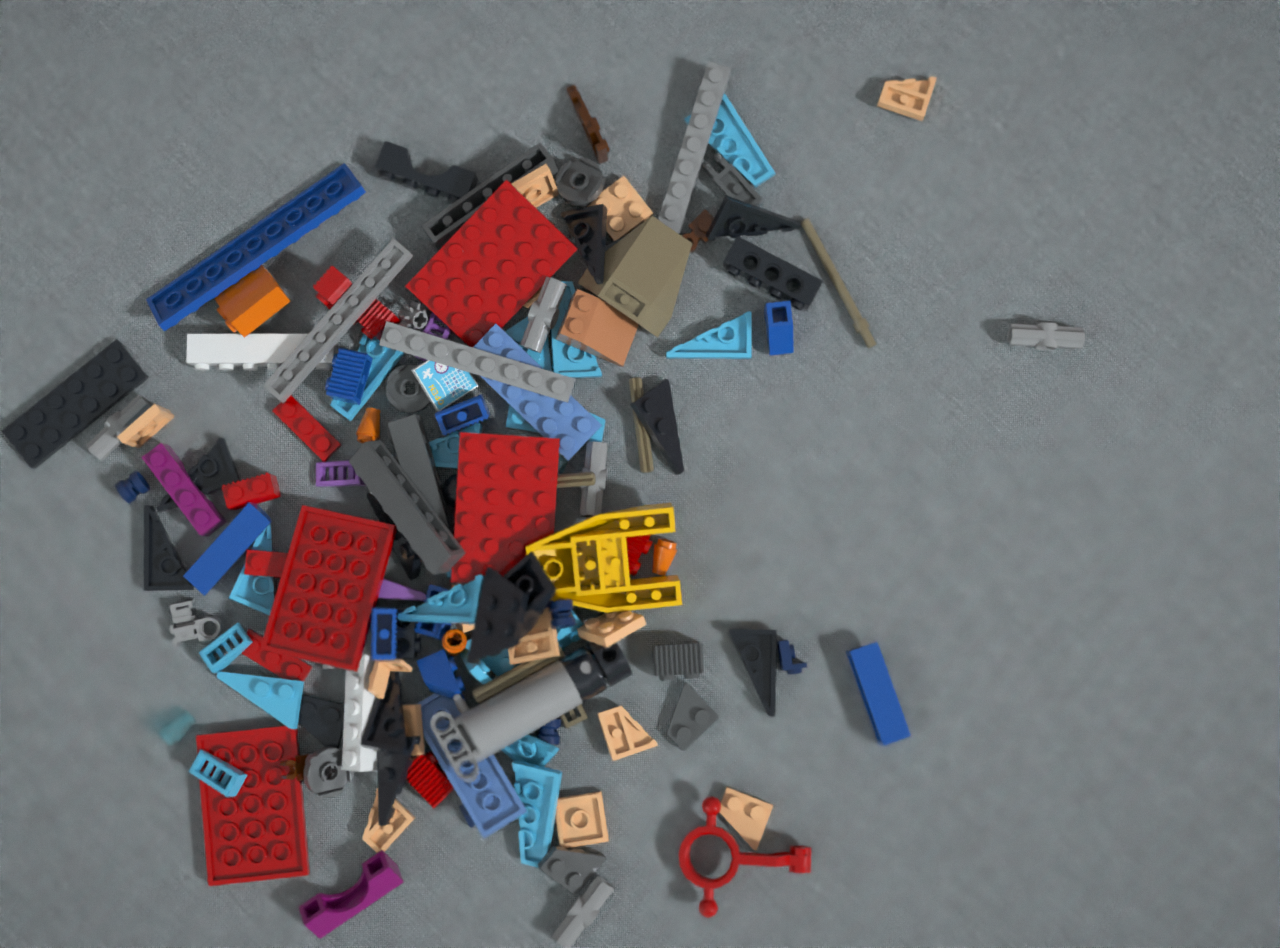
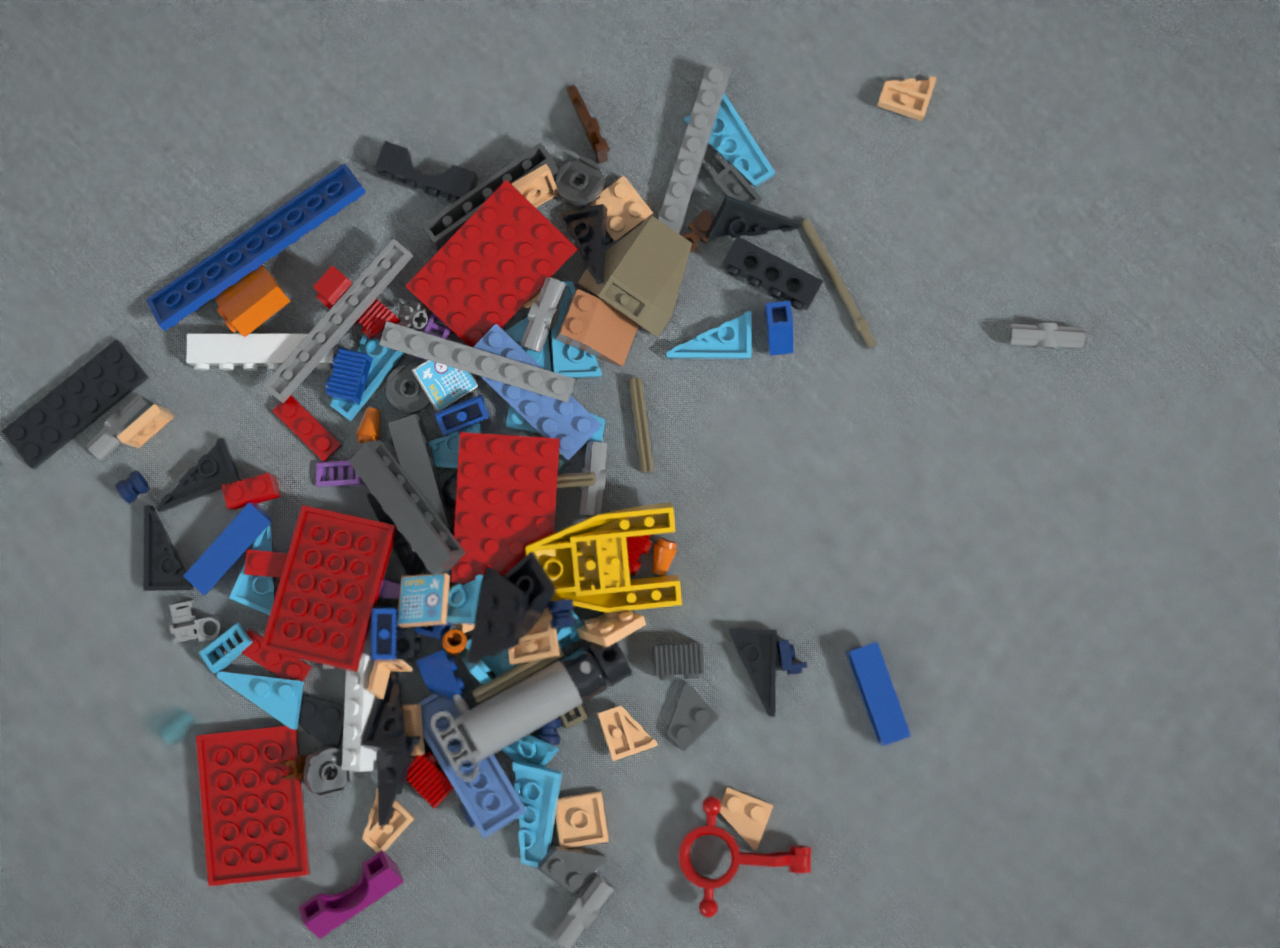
(191, 501): magenta arch -> none
(231, 781): medium azure slope -> none
(423, 600): none -> tile
(658, 417): black wing -> none

